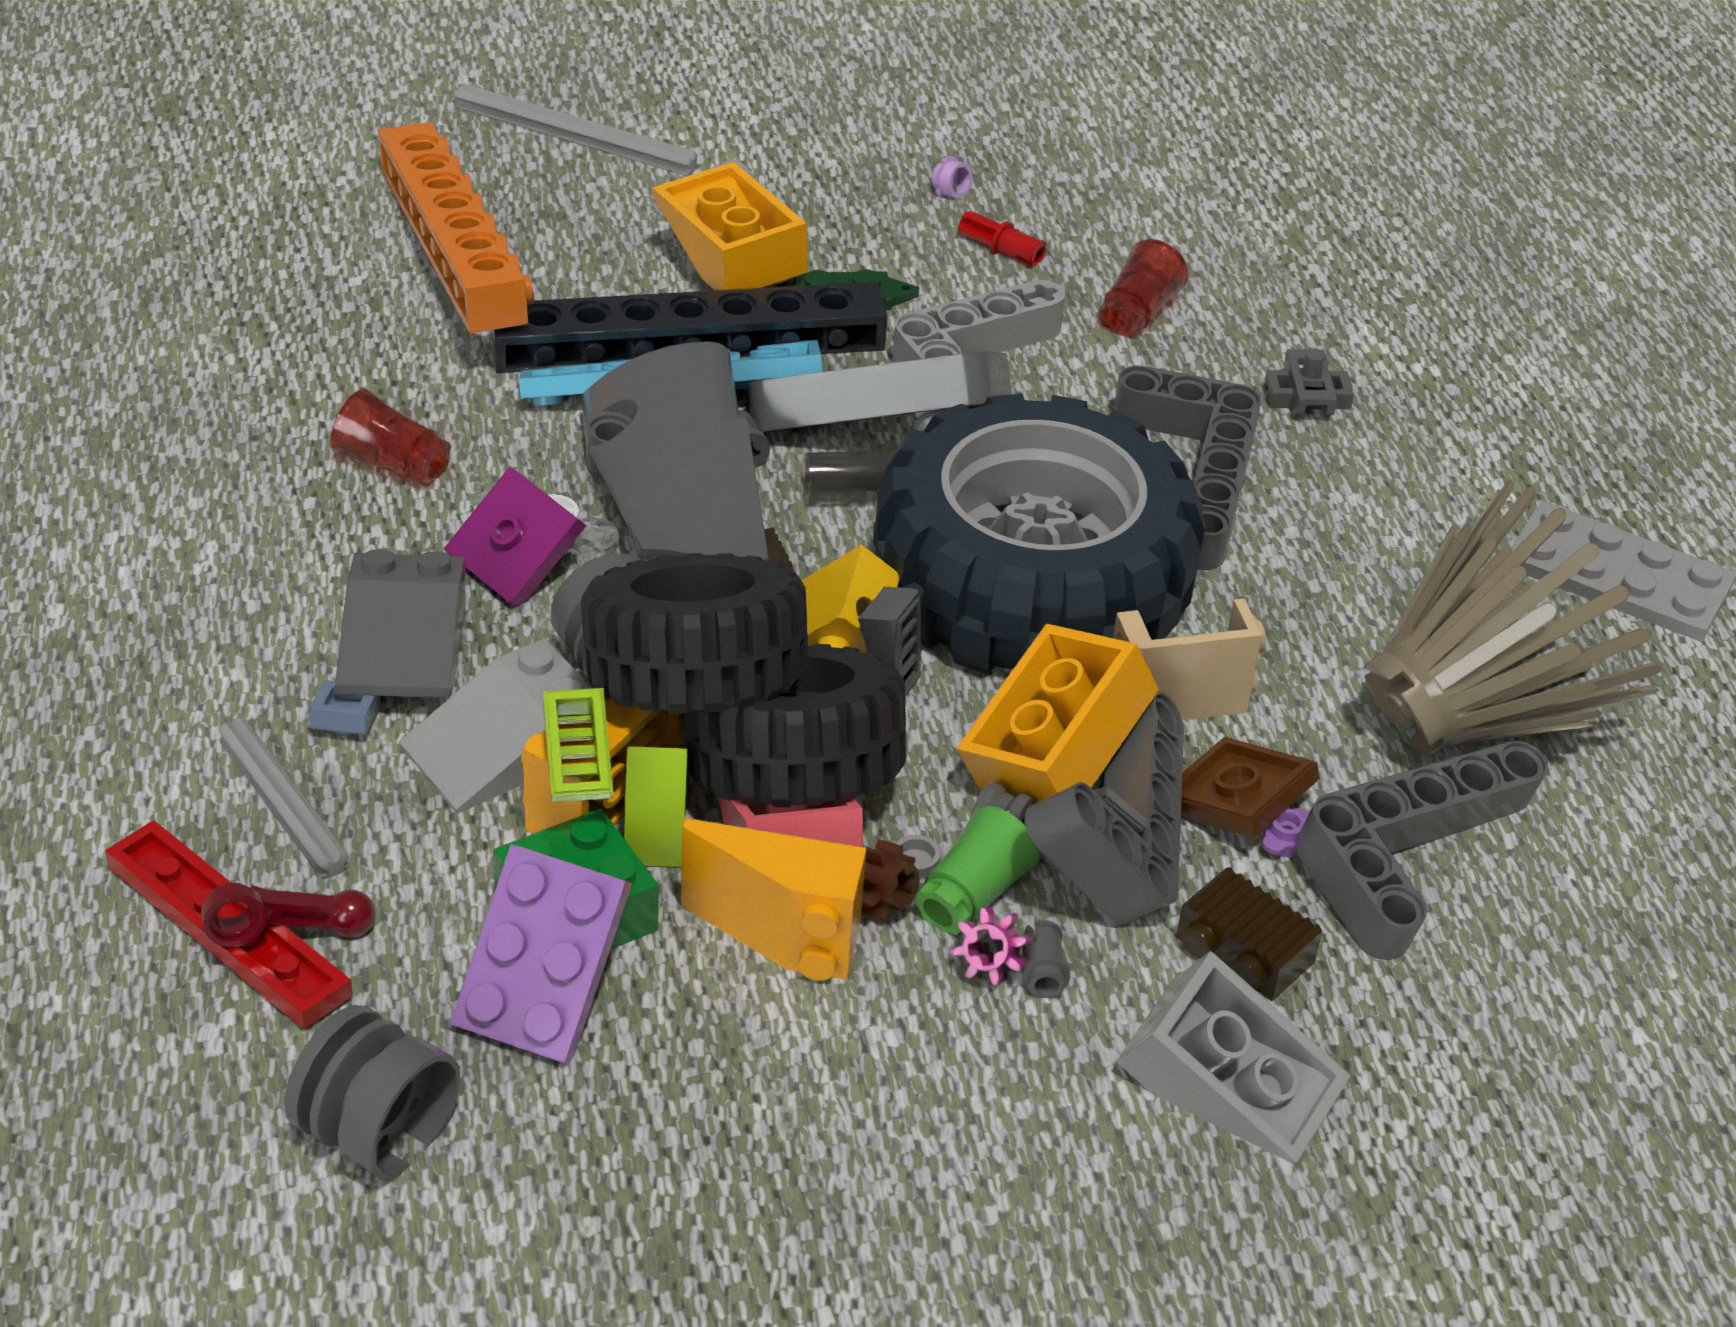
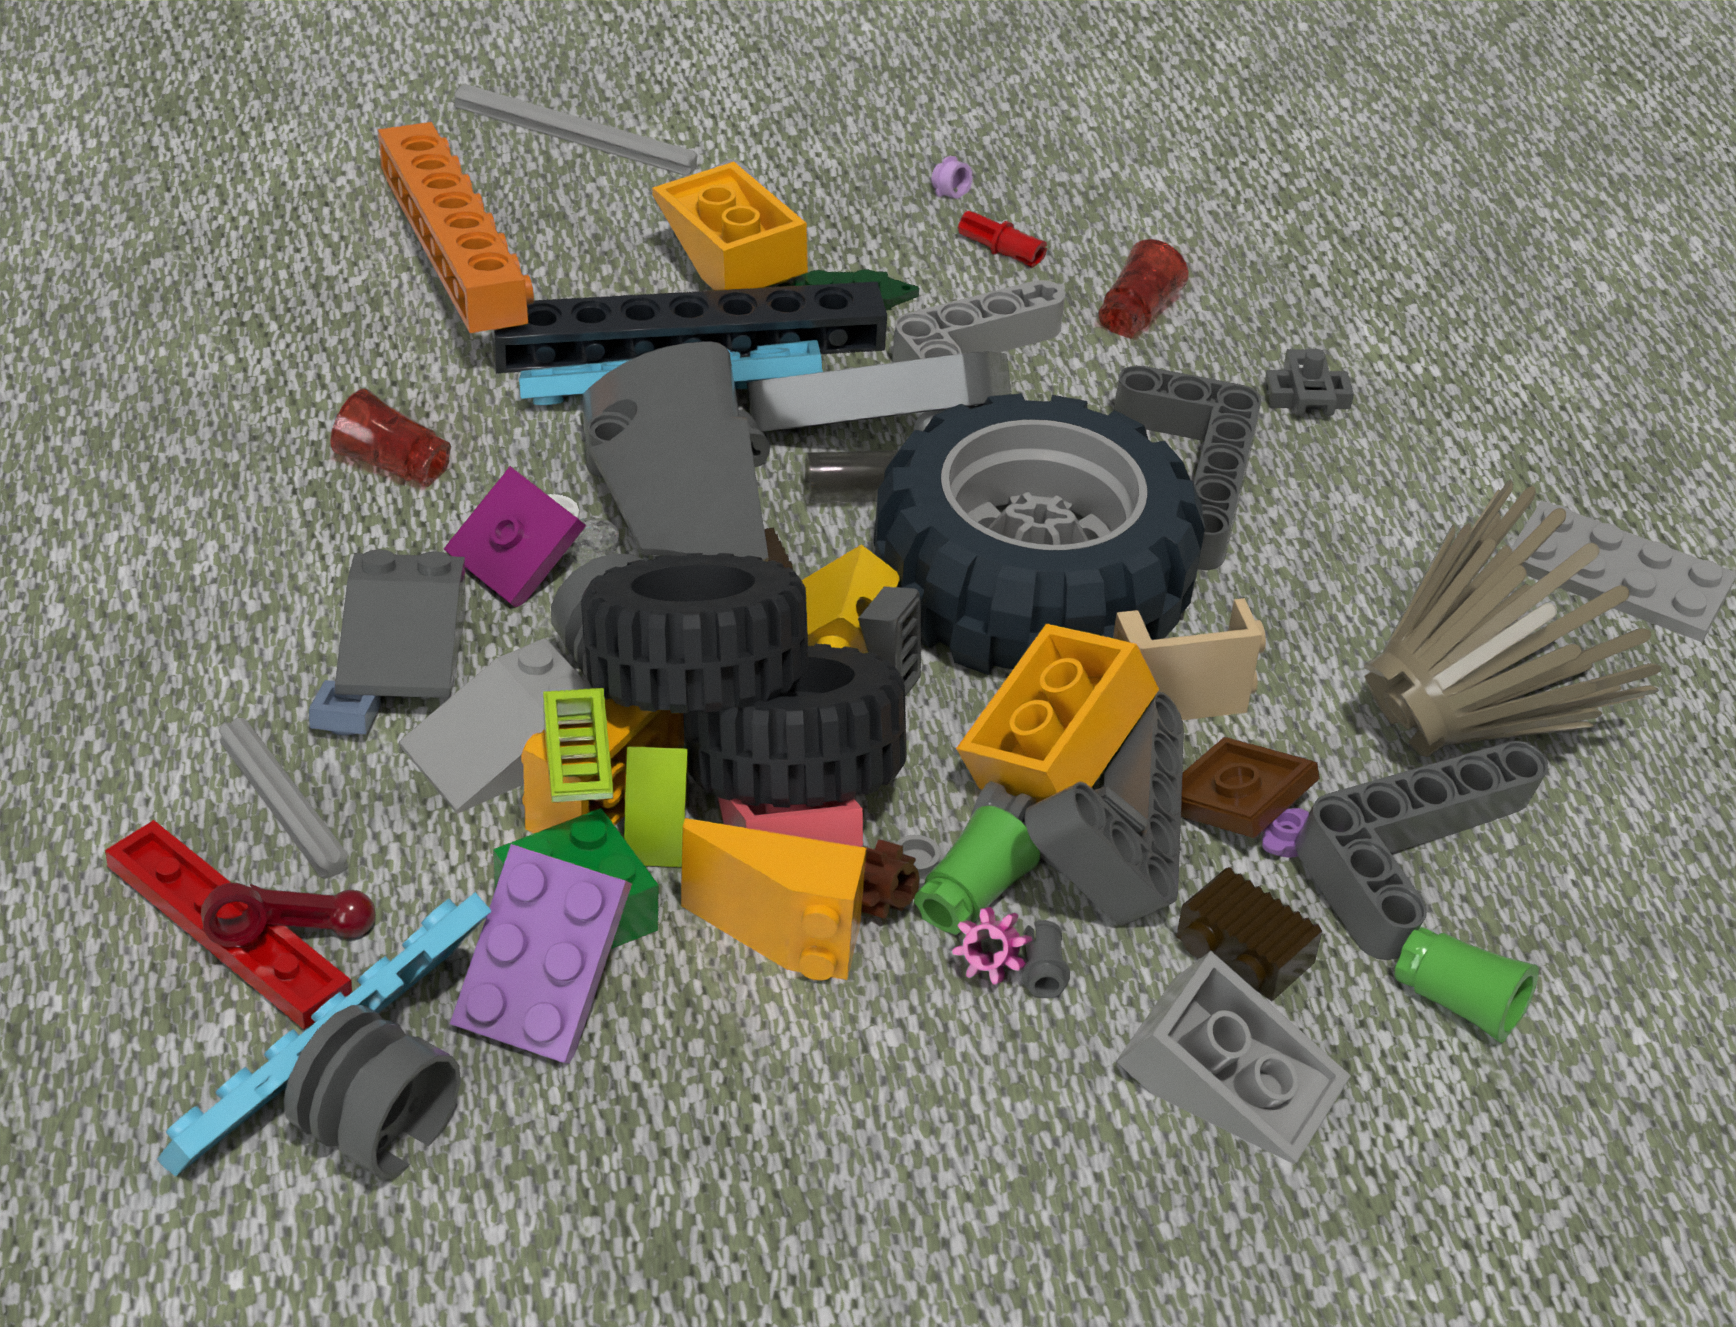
(380, 985): none -> medium azure wing
(1468, 980): none -> bright green plant

